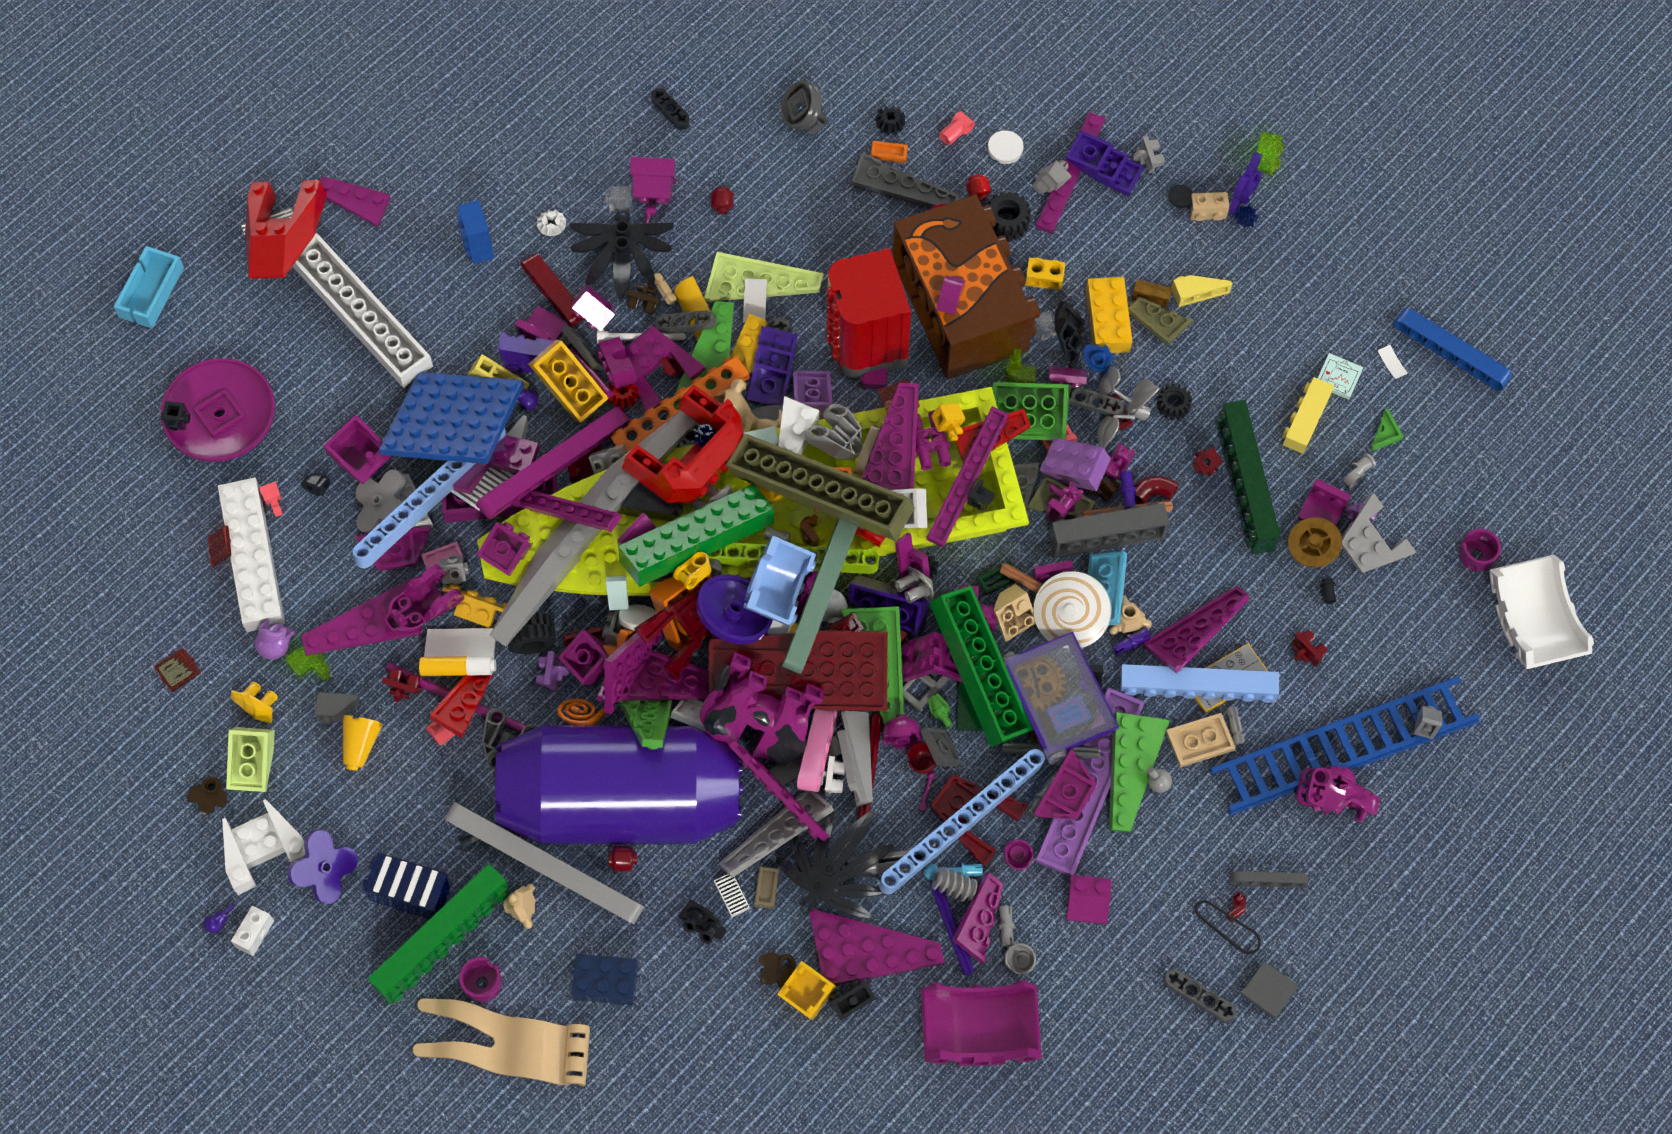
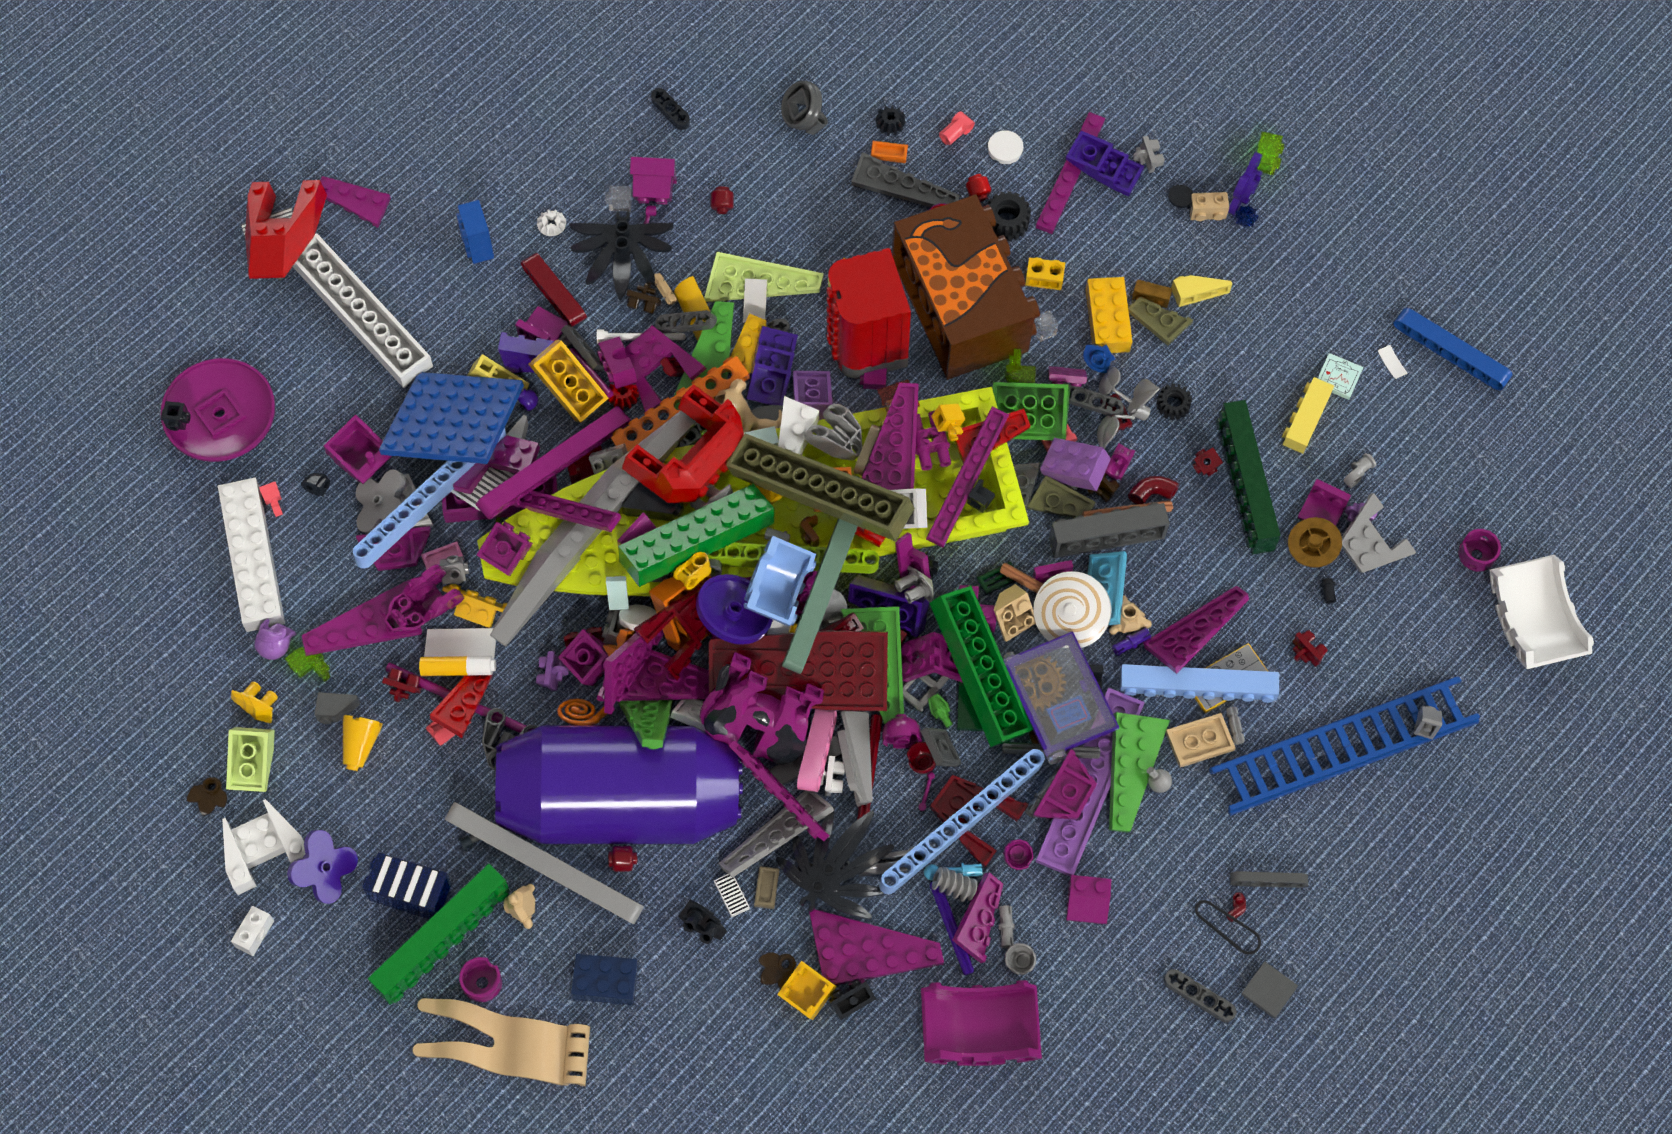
(149, 290): medium azure piece -> none
(177, 670): piece -> none
(216, 922): dark purple piece -> none
(219, 546): clear red piece -> none
(534, 636): black tyre -> none
(593, 308): slope -> none
(703, 434): clear blue gear -> none
(950, 294): magenta brick -> none
(1051, 177): light grey connector -> none
(1067, 497): magenta piece -> none
(1068, 328): black slope -> none
(1127, 489): dark purple pin -> none
(1328, 796): magenta animal -> none
(1387, 432): bright green tile -> none

